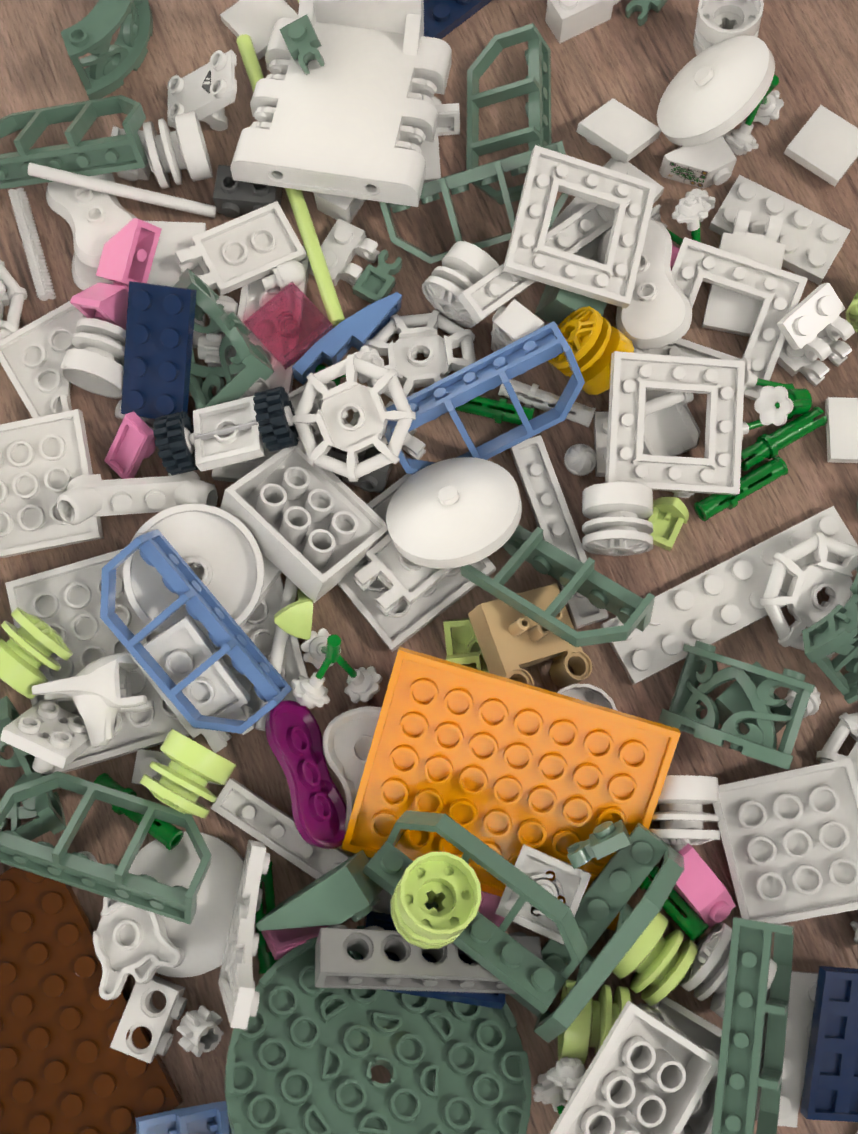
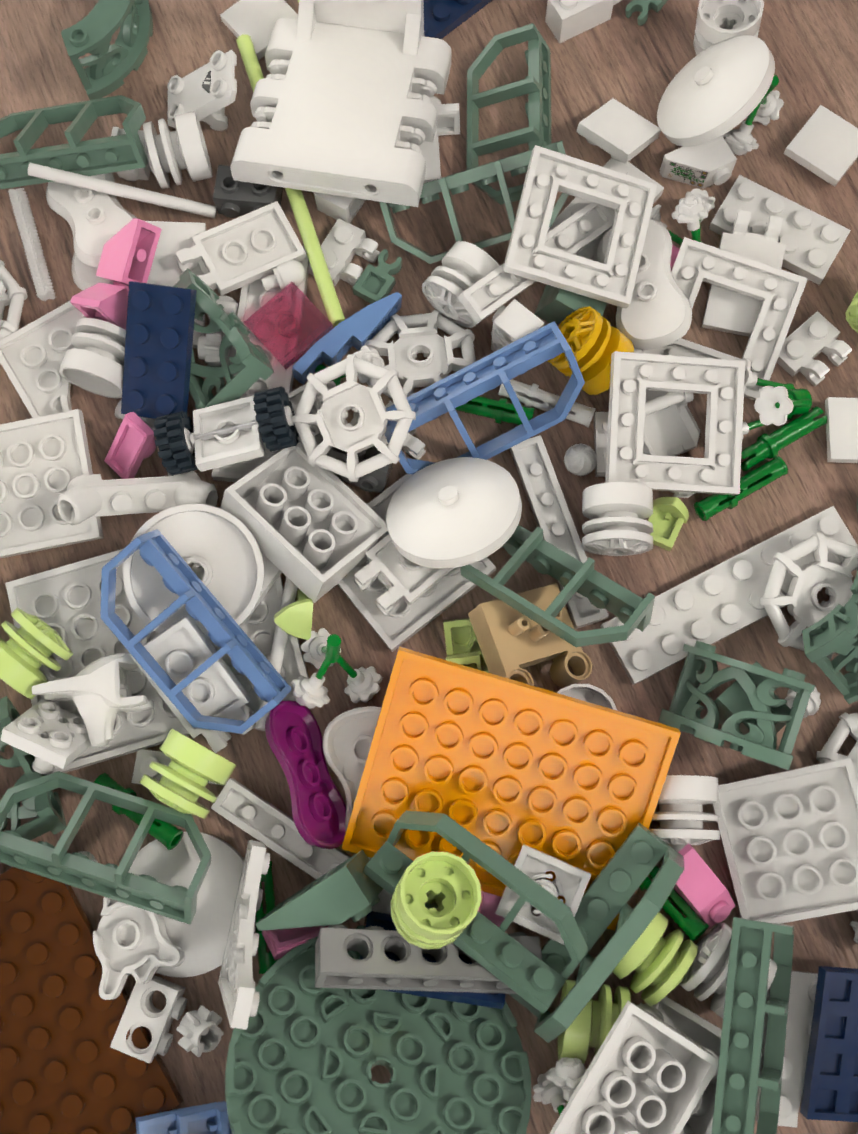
(302, 42): sand green plate -> none
(603, 841): sand green plate -> none
(812, 315): white plate -> none

